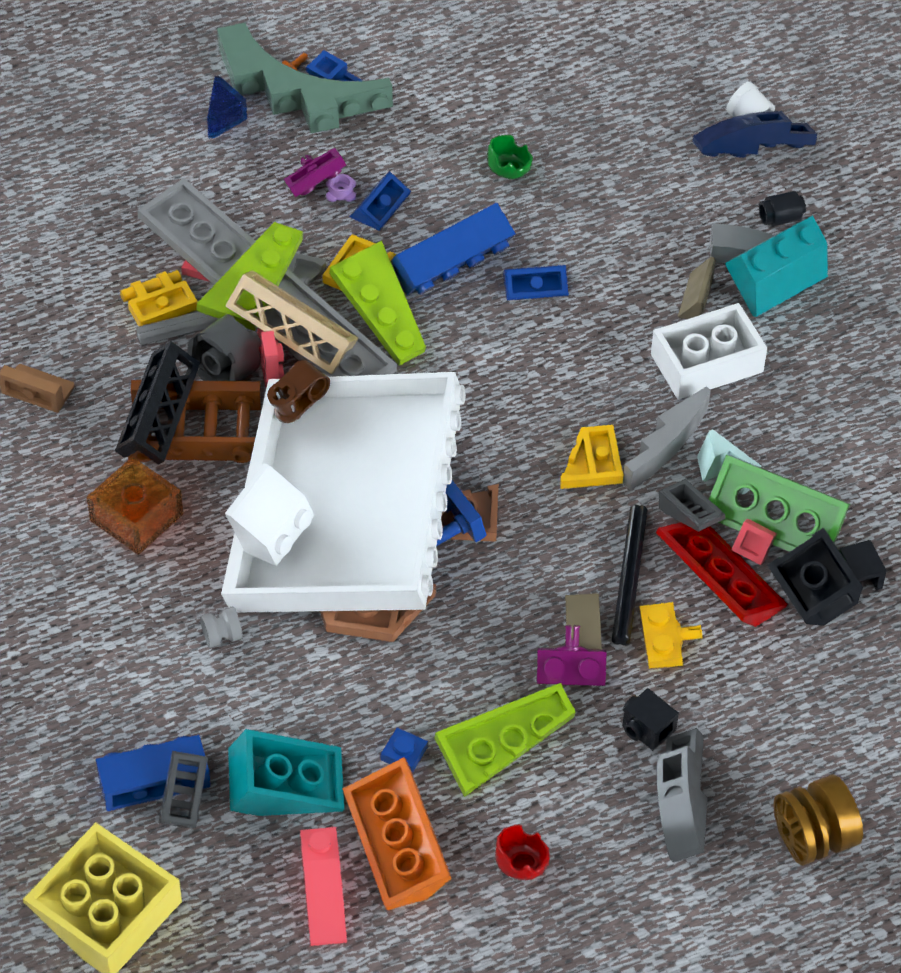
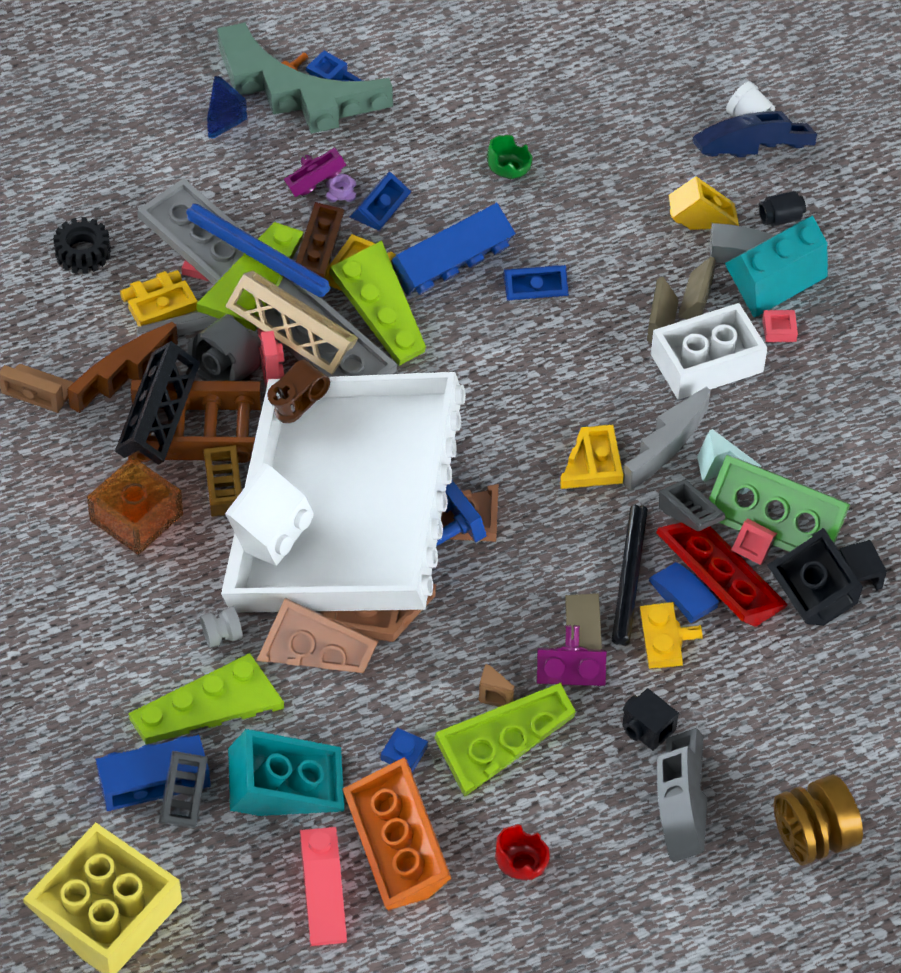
(82, 232): none -> black tyre
(119, 366): none -> dark orange slope
(217, 697): none -> lime wing
(222, 499): none -> pearl gold slope
(258, 250): none -> blue axle
(314, 640): none -> nougat wing
(320, 238): none -> reddish brown gear
(495, 688): none -> medium nougat slope
(663, 307): none -> dark tan slope
(685, 590): none -> blue slope
(700, 205): none -> yellow slope
(780, 326): none -> coral plate

